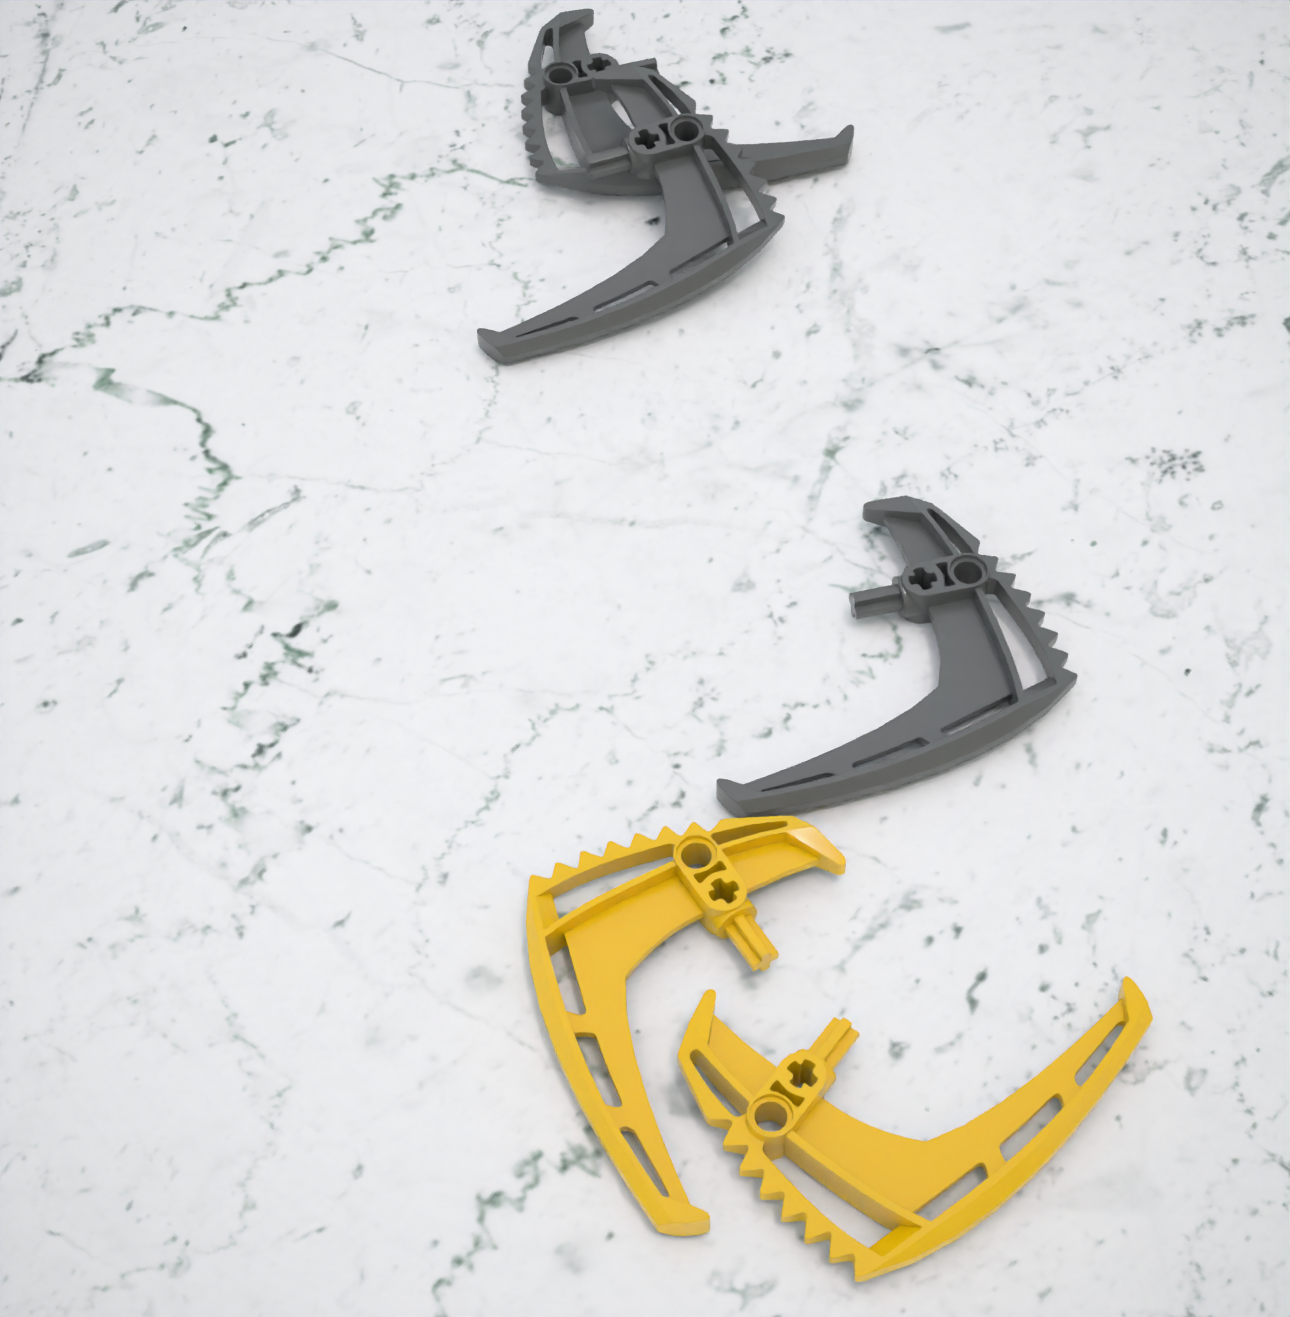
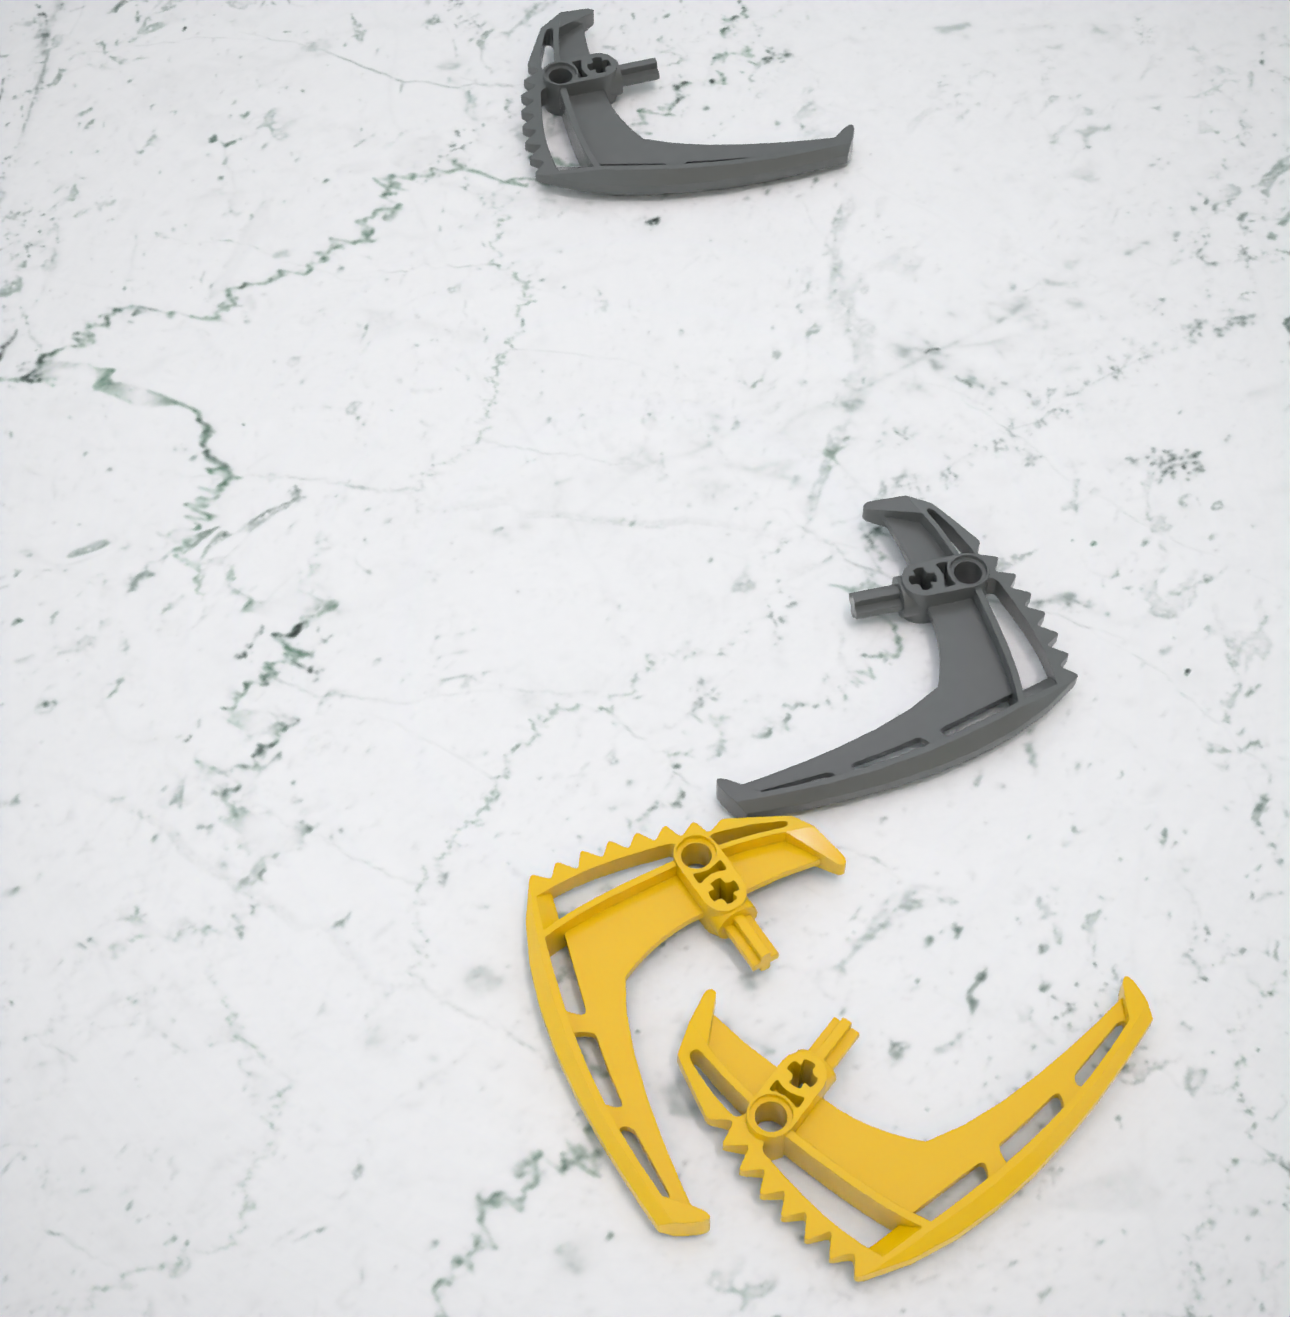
(696, 219): dark grey piece -> none

